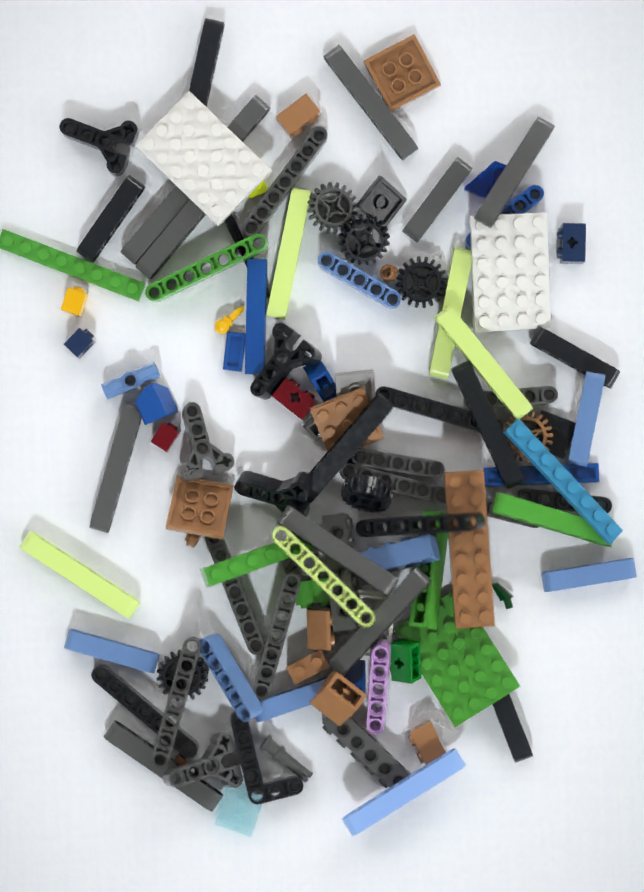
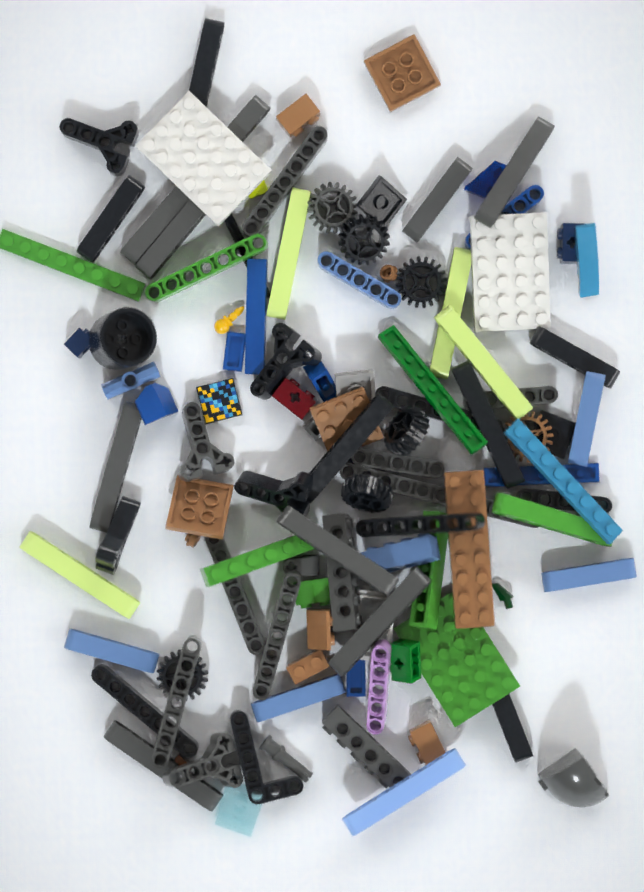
(74, 301): yellow brick -> none
(115, 539): none -> black beam
(137, 337): none -> black brick
(166, 436): dark red brick -> none
(219, 401): none -> tile
(230, 677): medium blue beam -> none
(319, 567): yellowish green beam -> none
(337, 698): medium nougat slope -> none
(370, 102): dark grey beam -> none
(406, 430): none -> black gear
(432, 390): none -> green plate
(573, 781): none -> dark grey brick
(587, 260): none -> dark azure slope

